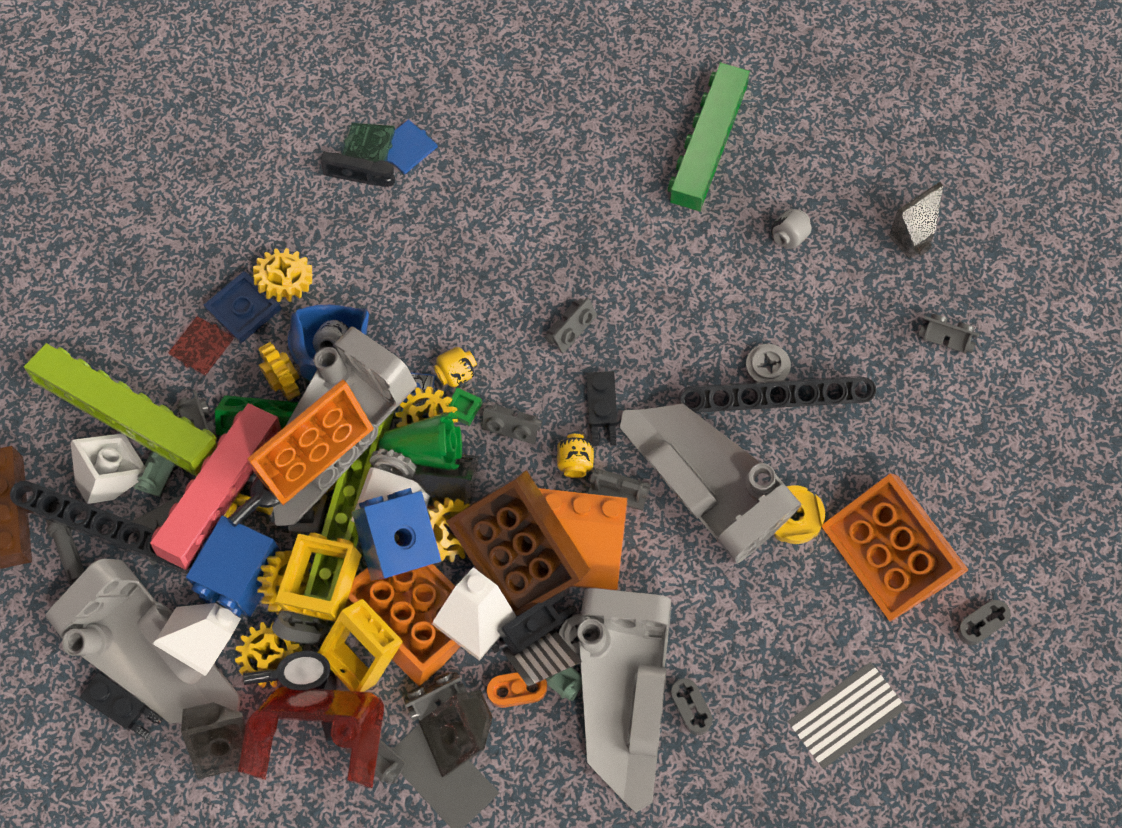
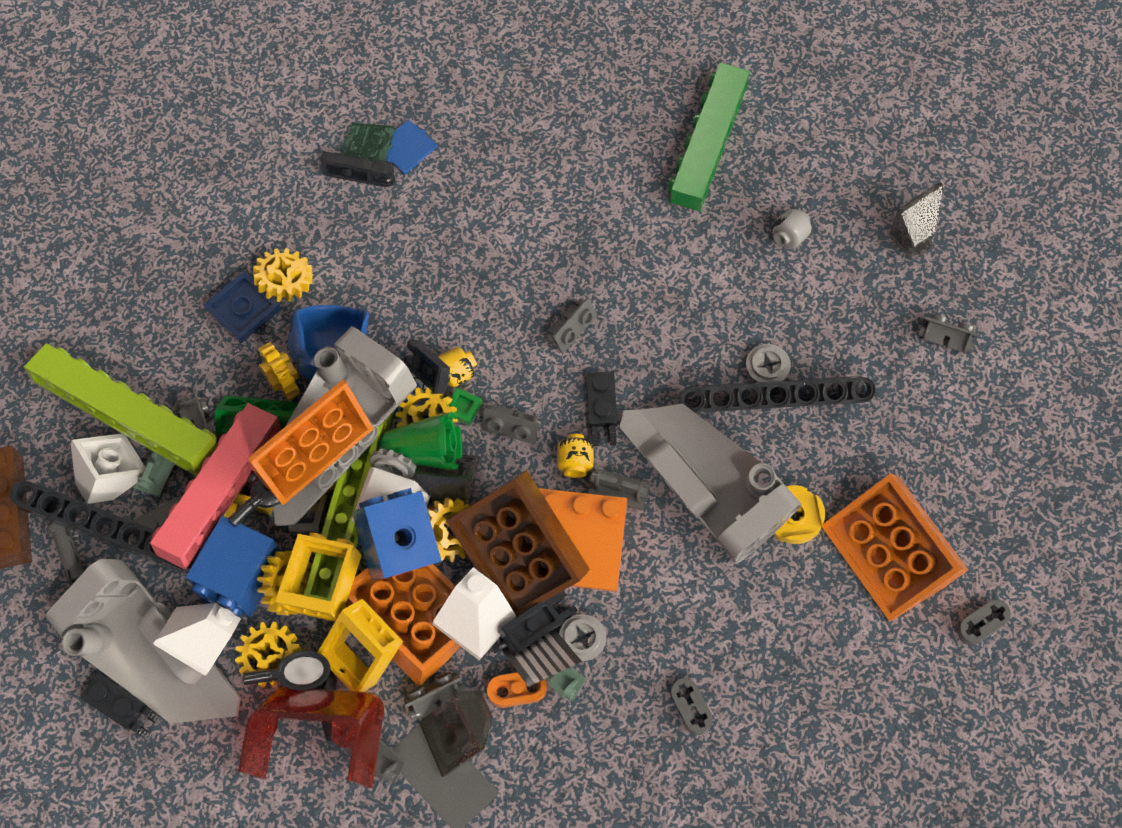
(201, 345): clear red piece -> none
(213, 738): clear smoke slope -> none
(300, 628): dark grey beam -> none
(328, 334): light grey head -> none
(427, 367): none -> black hinge
(624, 688): light grey panel -> none
(846, 715): sticker -> none

